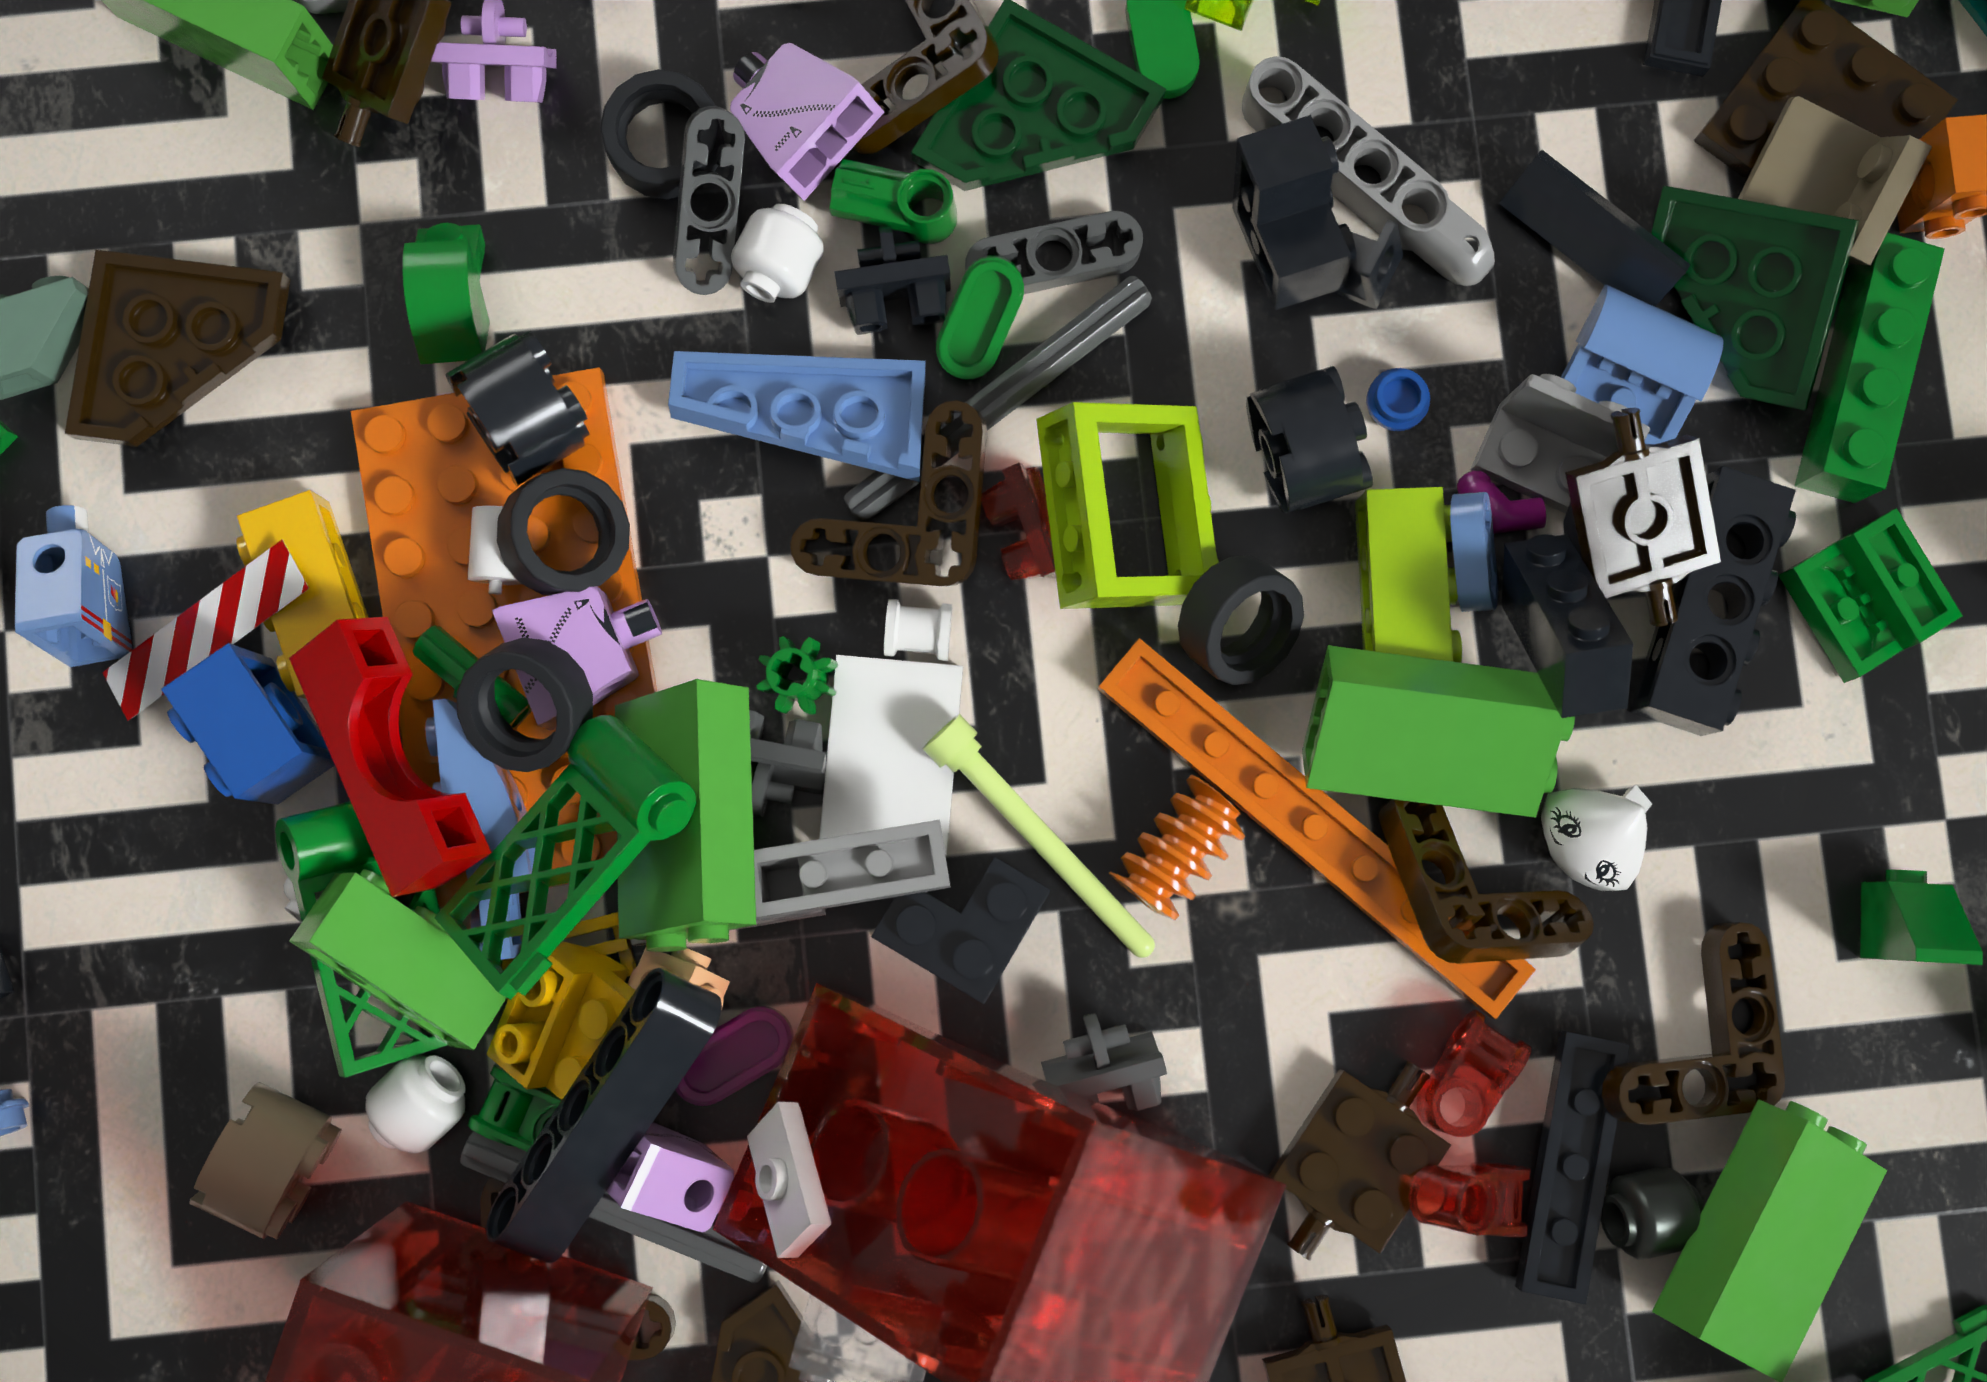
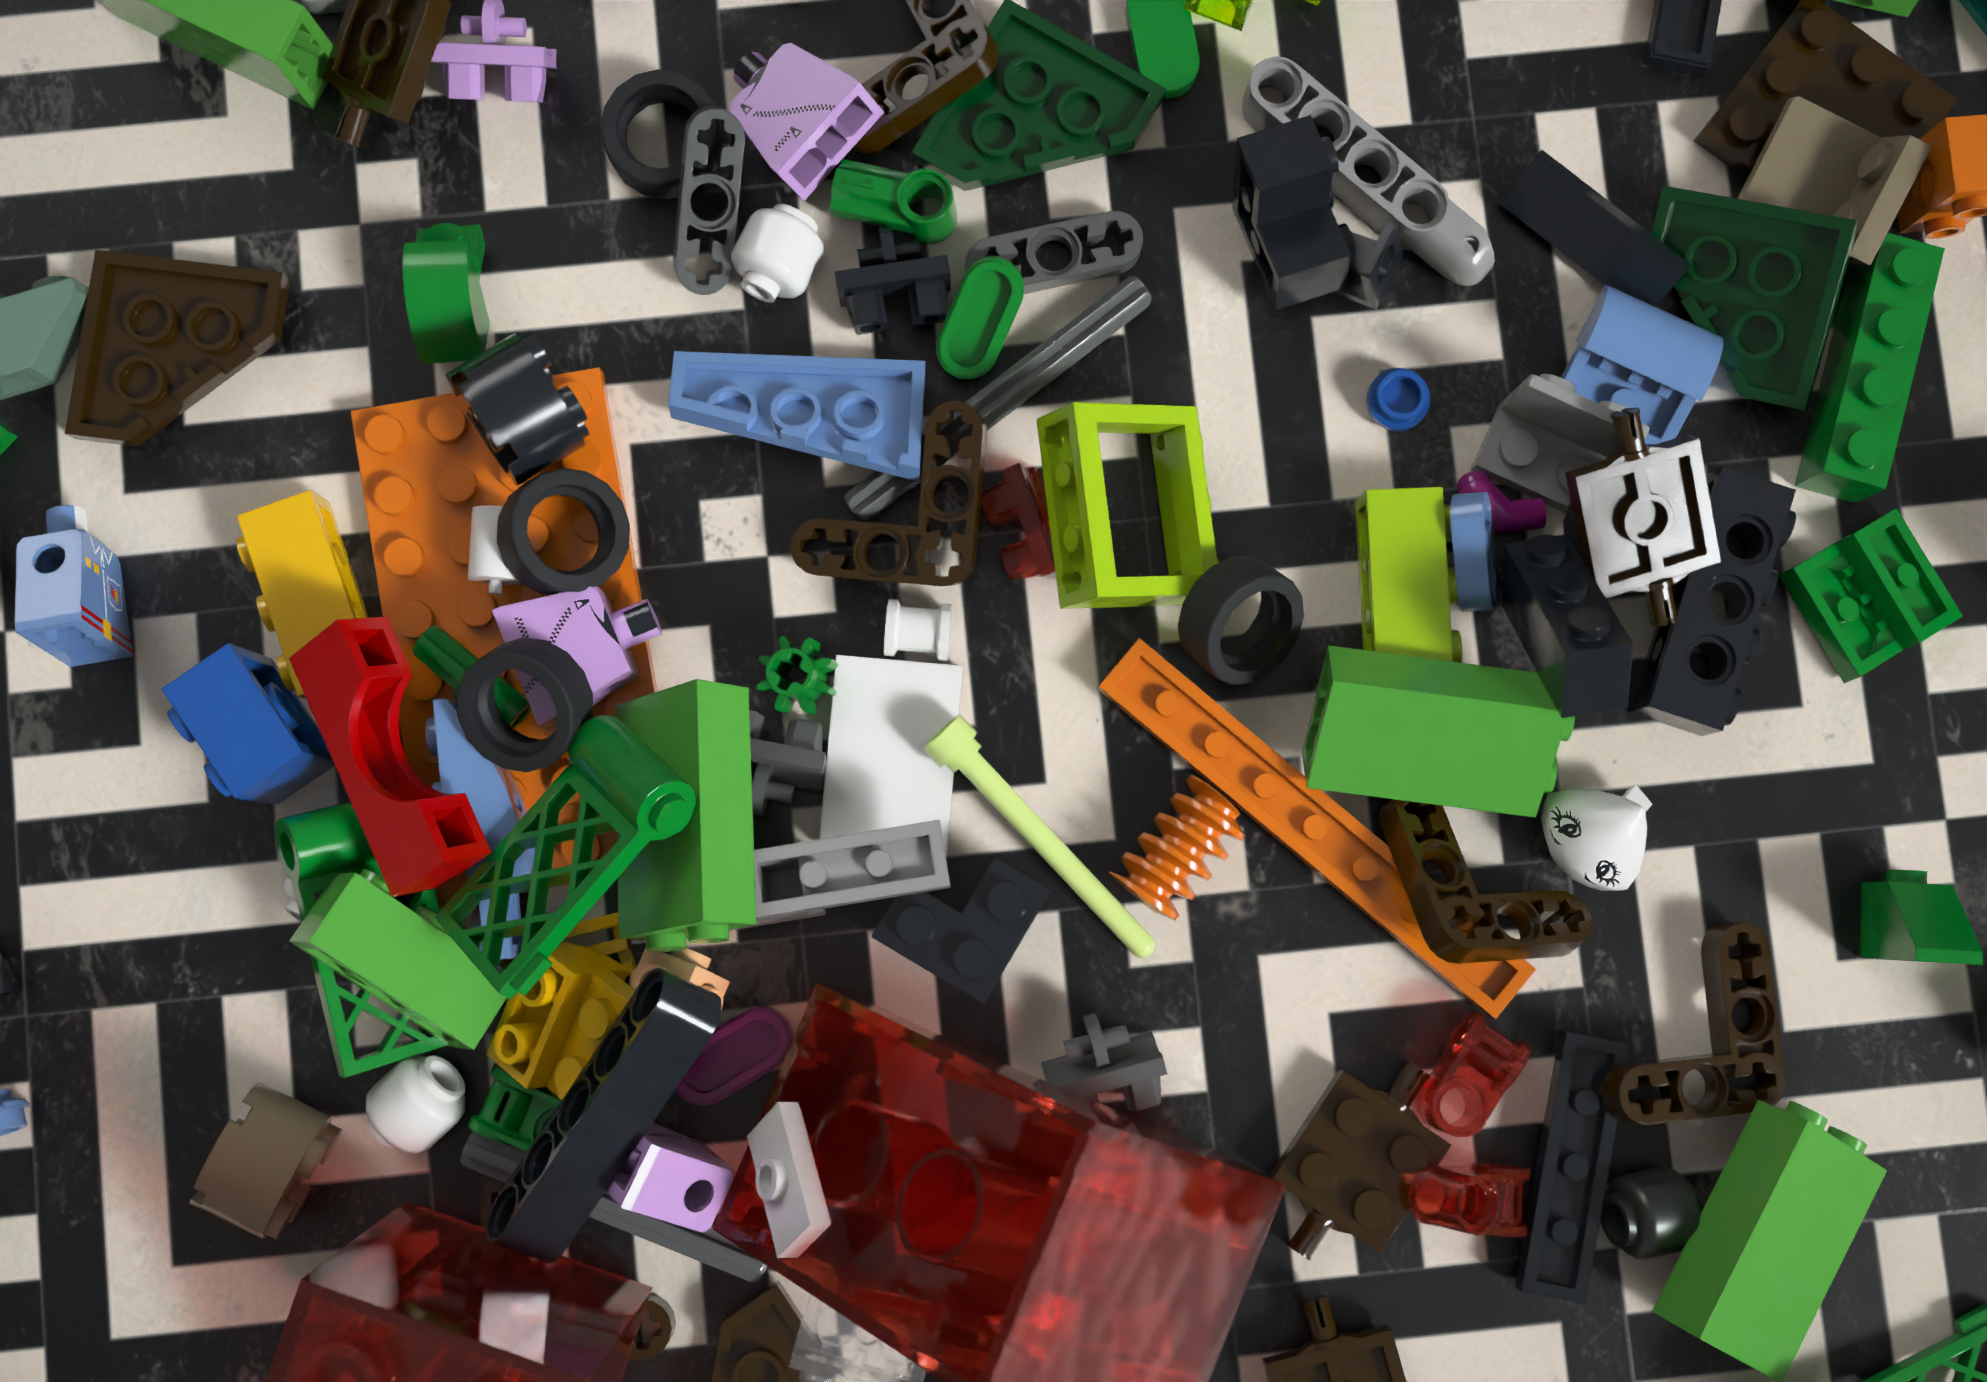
(205, 627): sticker -> none
(1309, 440): black brick -> none

